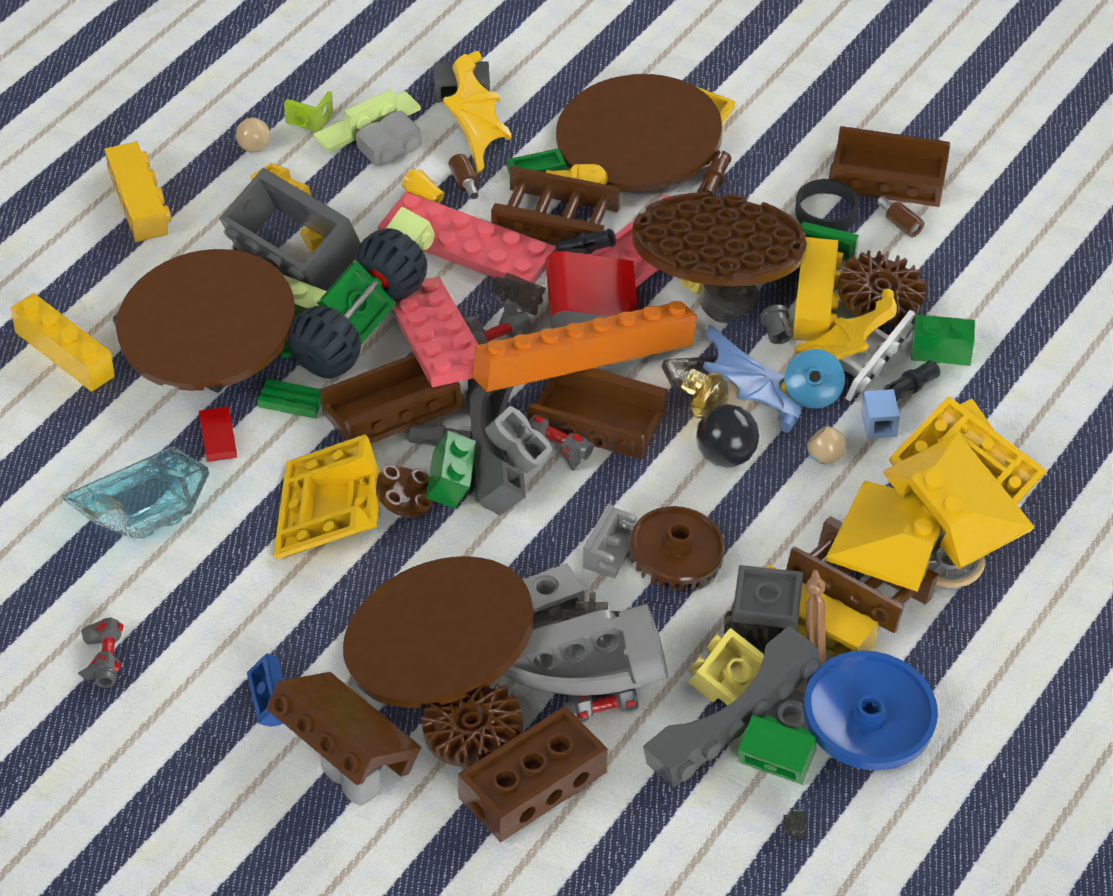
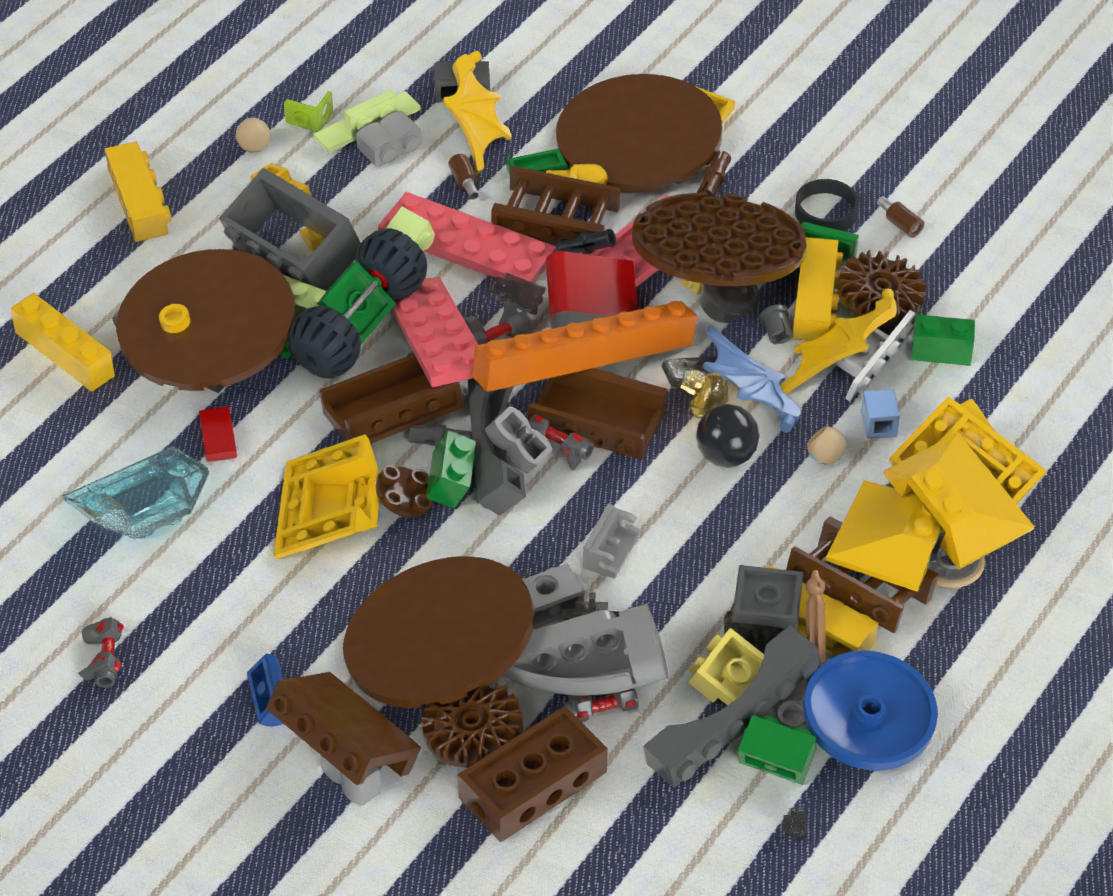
(174, 318): none -> yellow tile
(293, 395): green tile -> none
(420, 184): yellow cone -> none
(677, 547): reddish brown wheel -> none
(814, 394): dark azure dish -> none
(891, 165): reddish brown panel -> none
(913, 380): black pin -> none

